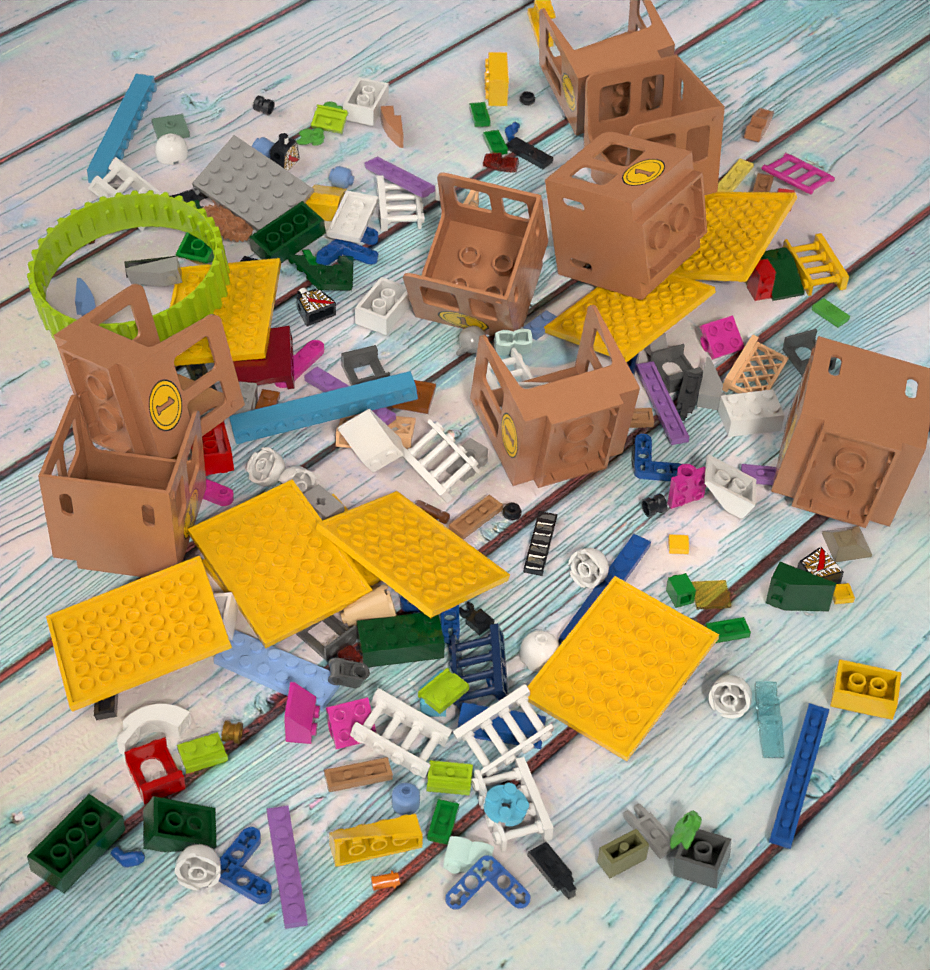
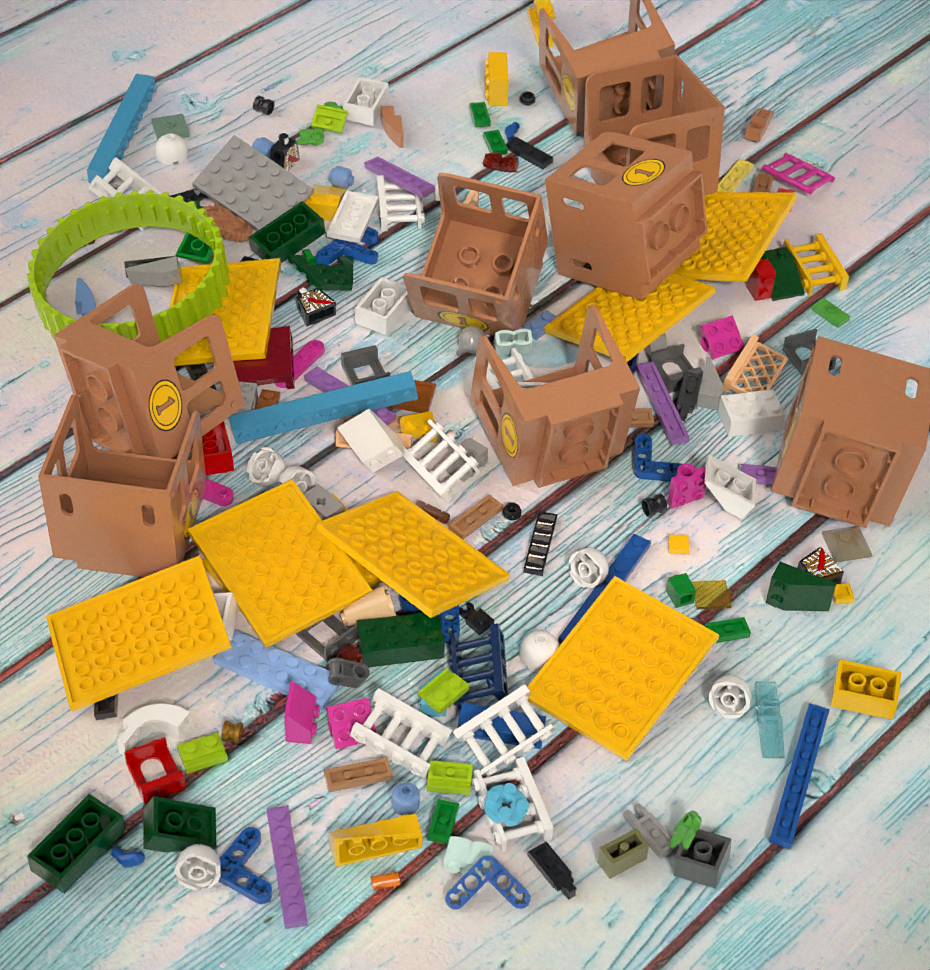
(417, 424): none -> yellow wing

